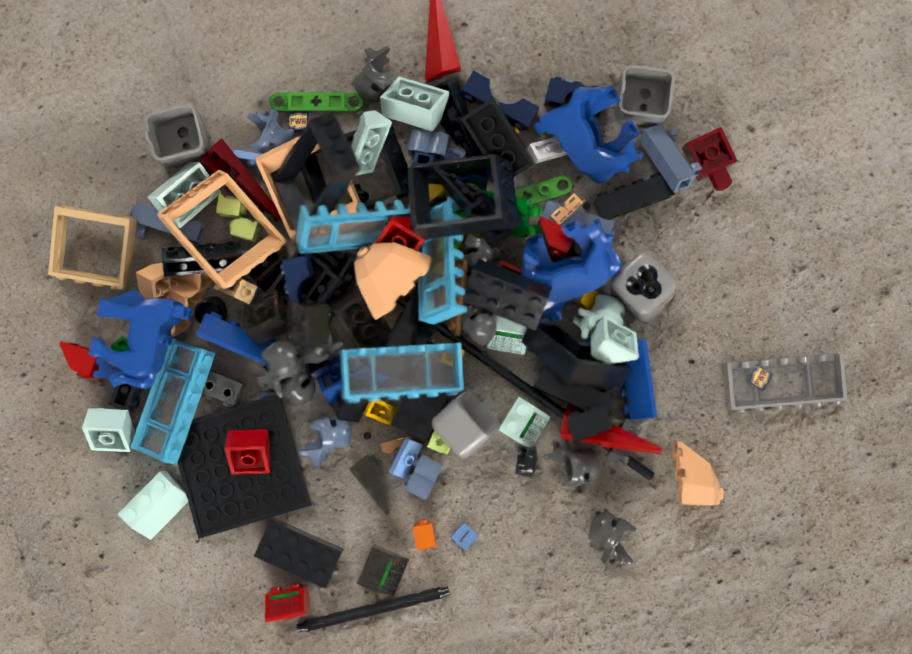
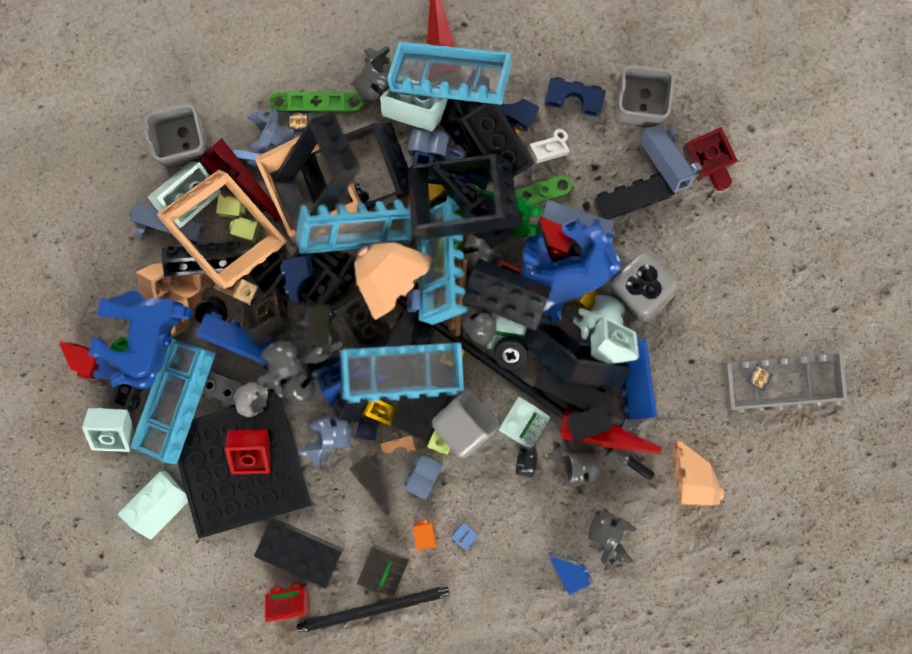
(58, 247): tan window -> none
(250, 399): none -> light grey hair
(367, 429): none -> dark blue tile
(370, 139): light aqua slope -> none
(399, 231): red slope -> none
(405, 458): light blue plate -> none
(413, 300): none -> medium blue tile
(450, 72): none -> window
(507, 345): none -> black bush
(568, 207): light nougat piece -> none
(570, 572): none -> blue slope
(583, 138): blue piece -> none

